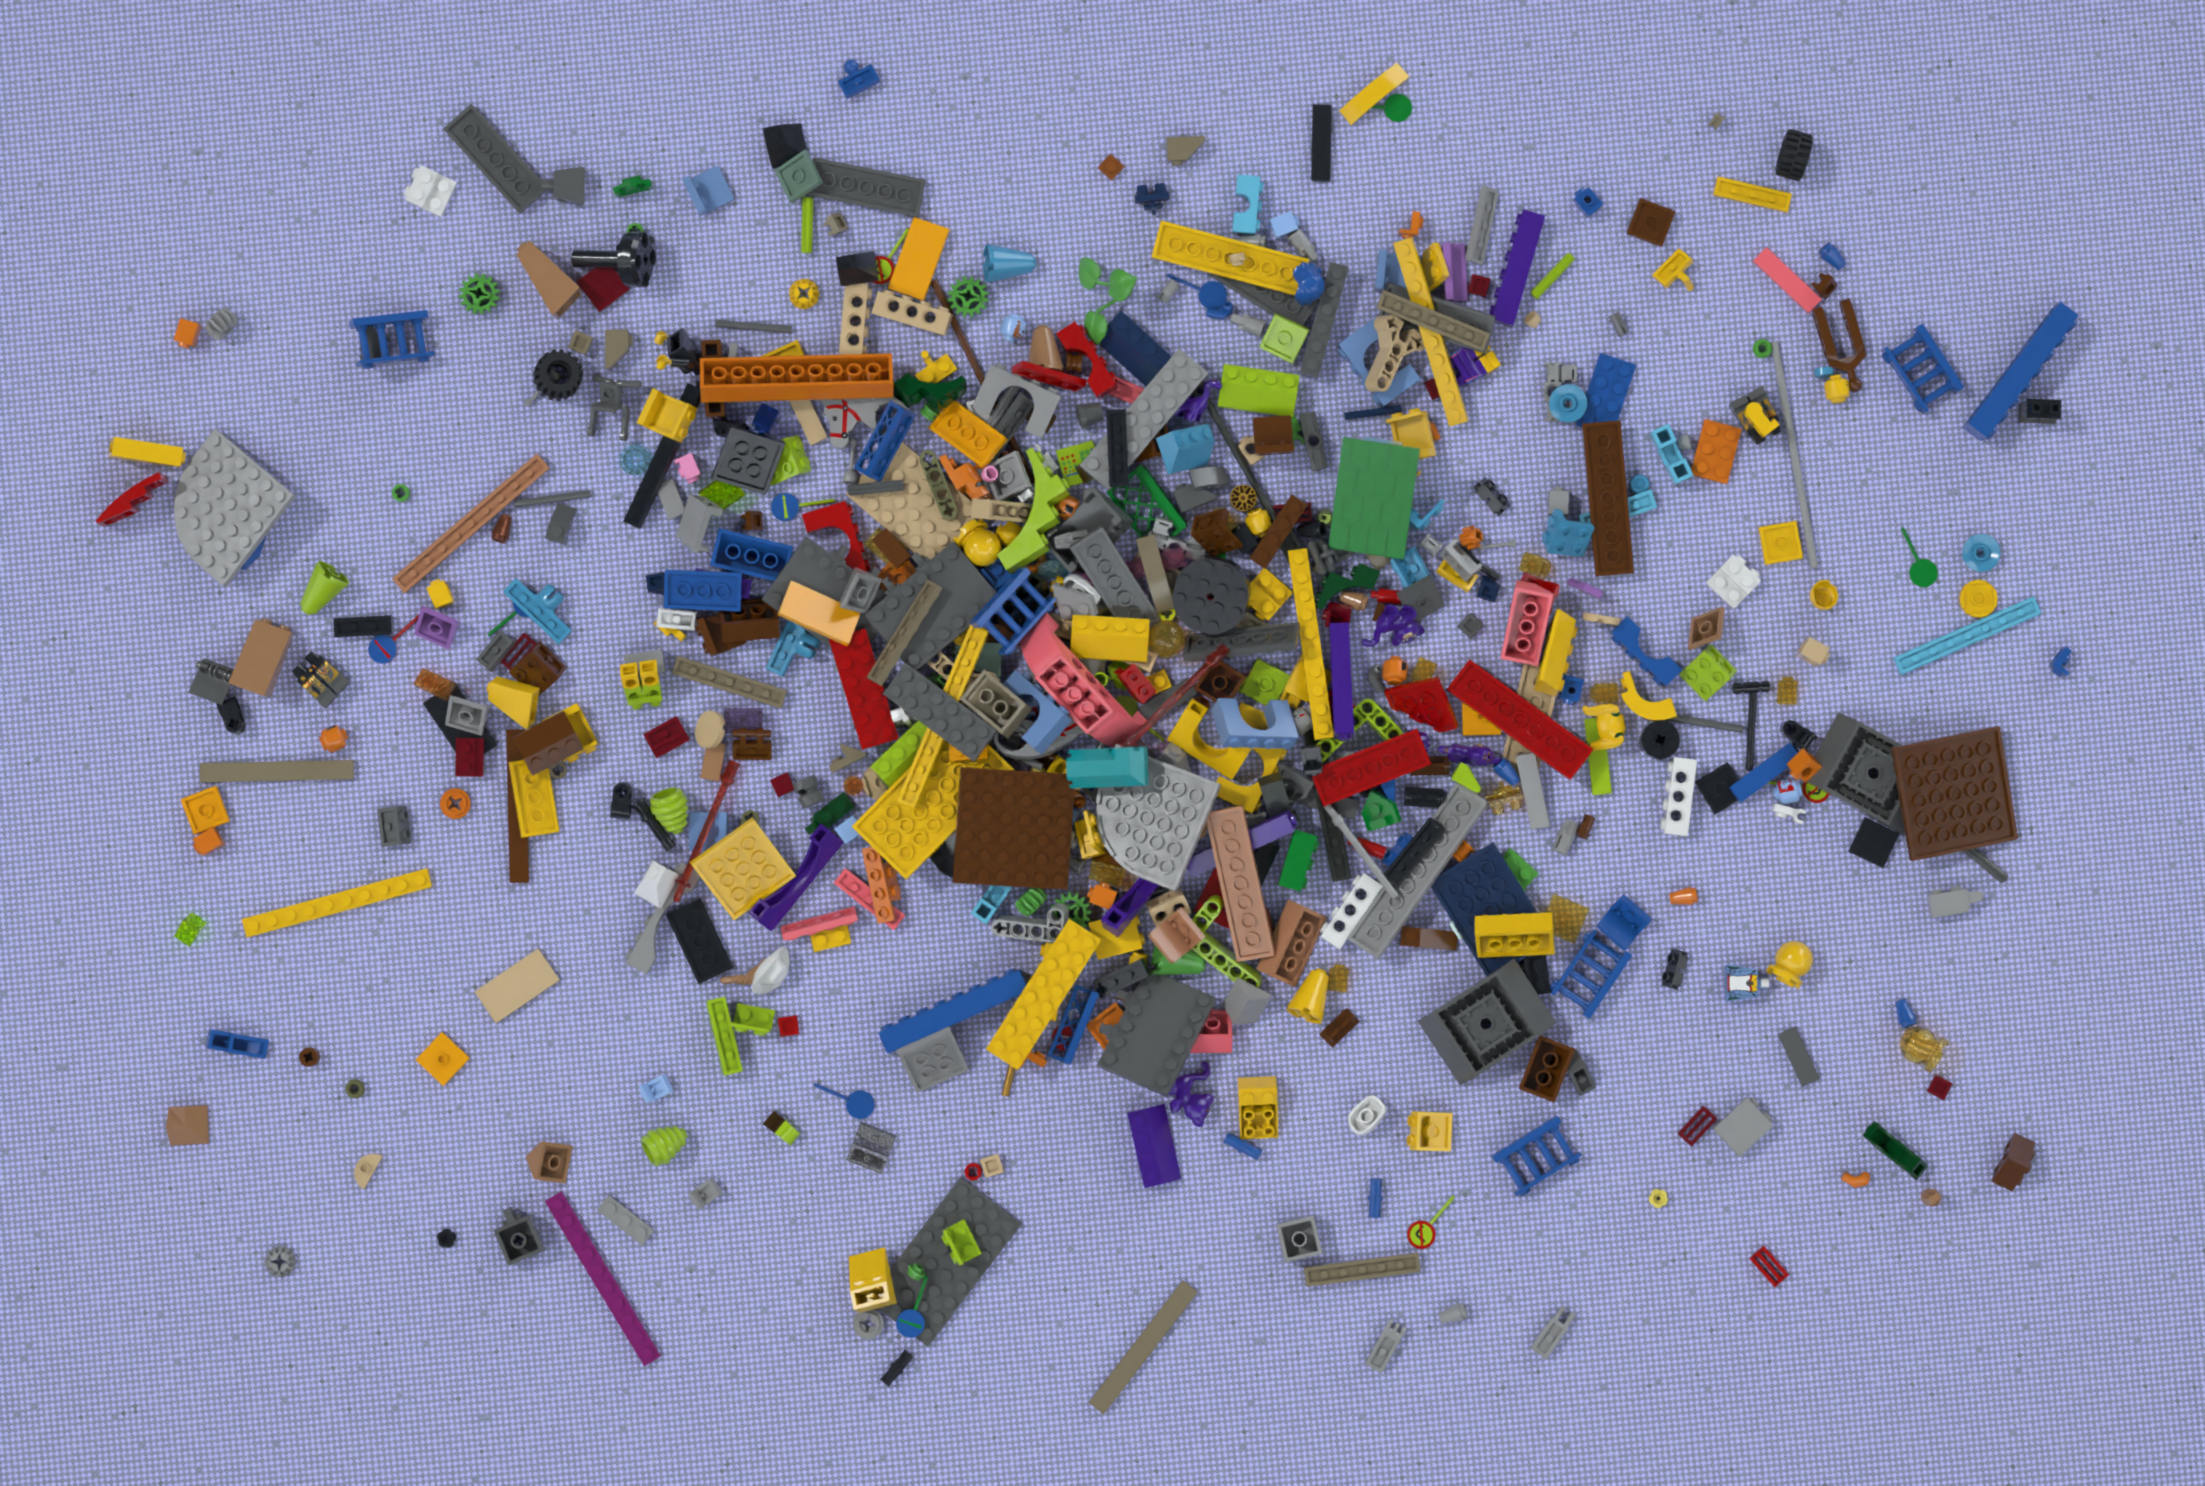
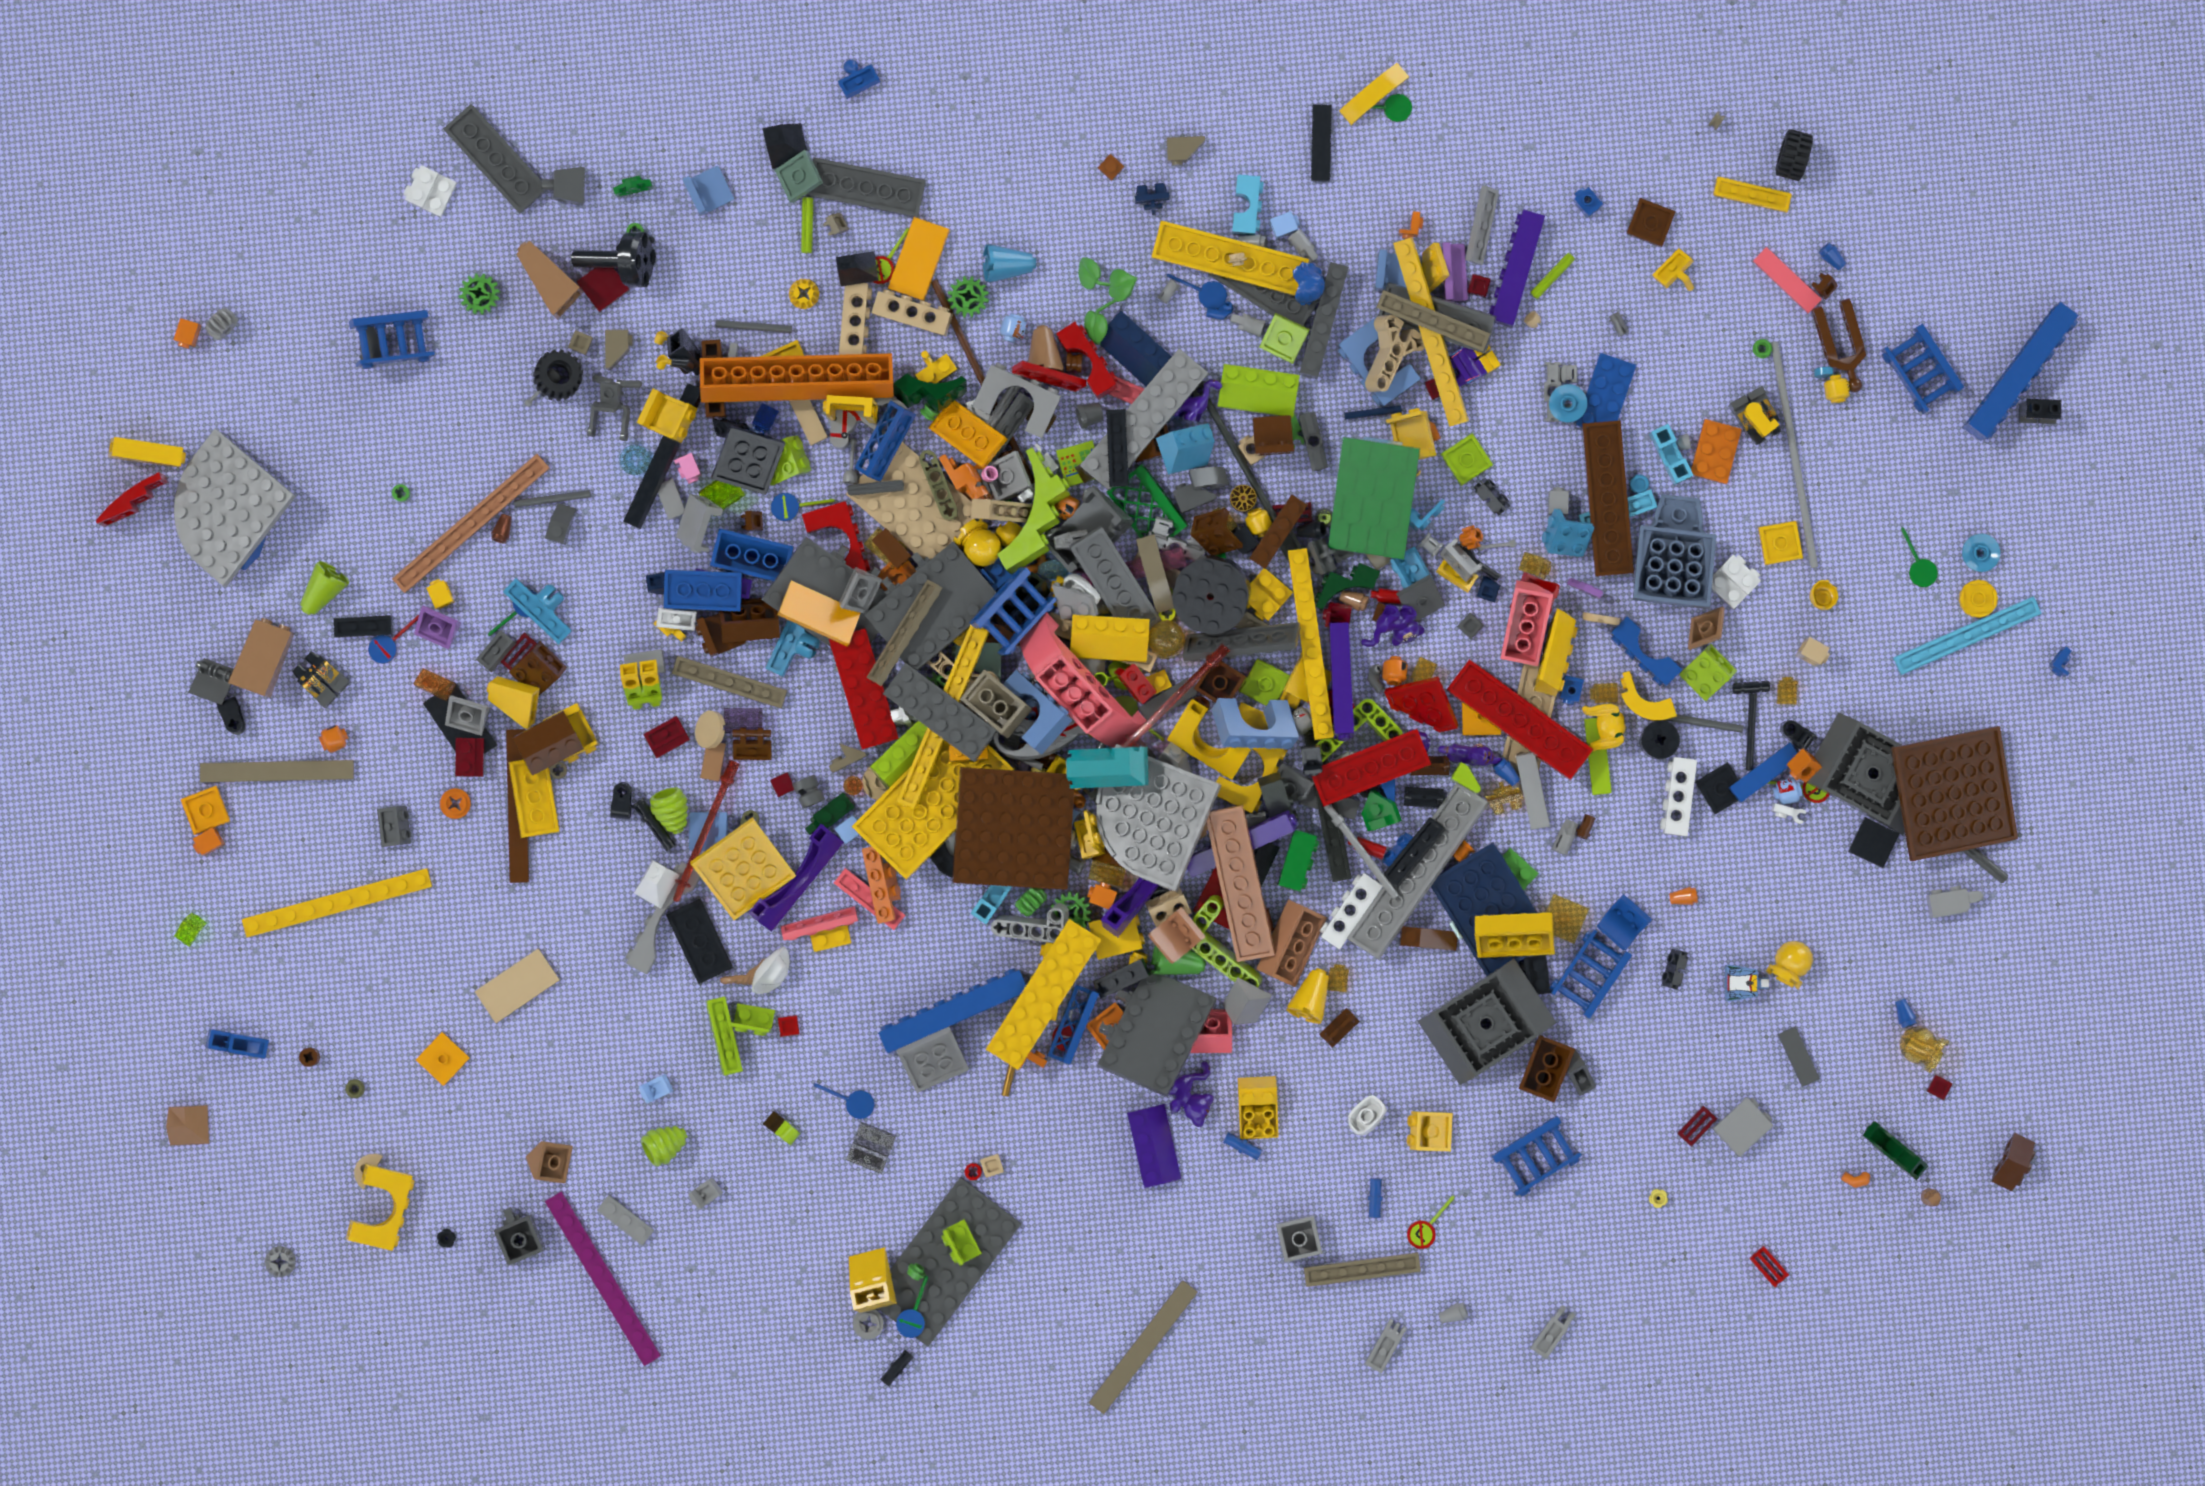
(383, 1234): none -> yellow arch
(864, 404): none -> yellow panel
(1466, 459): none -> lime tile
(1675, 556): none -> sand blue wedge

